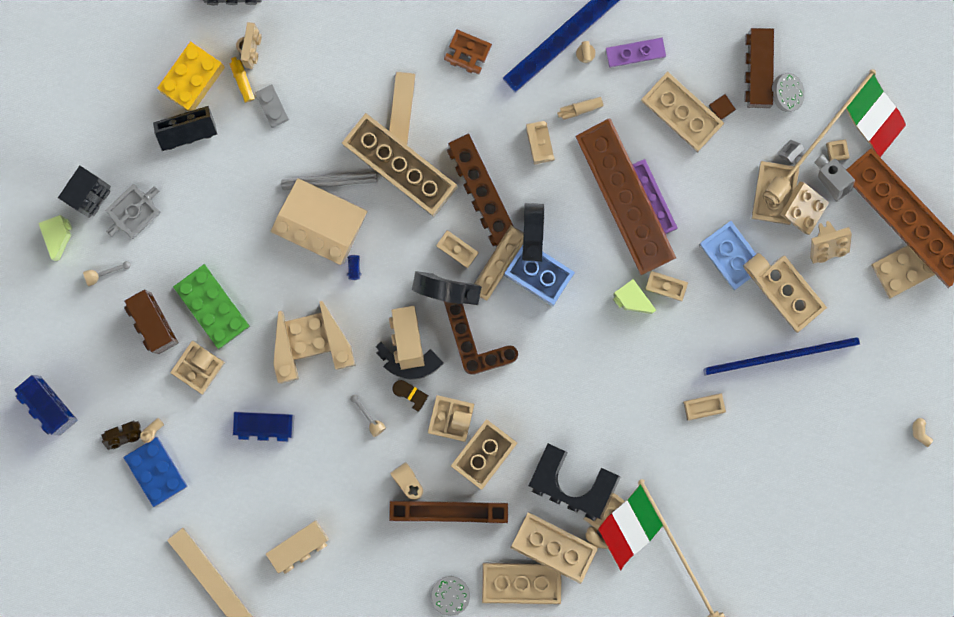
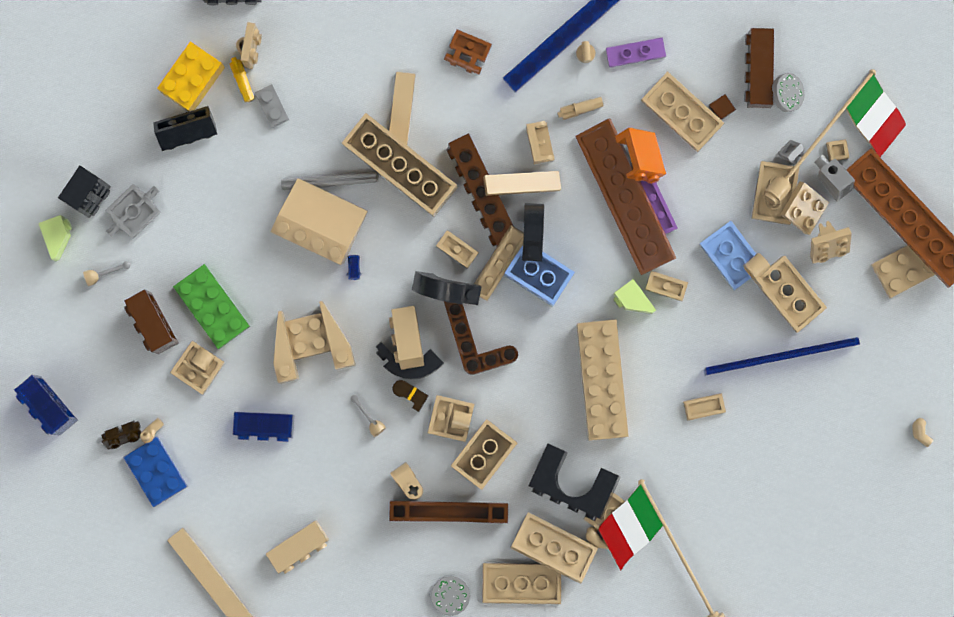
(522, 183): none -> tile
(602, 380): none -> tan brick
(644, 155): none -> orange panel

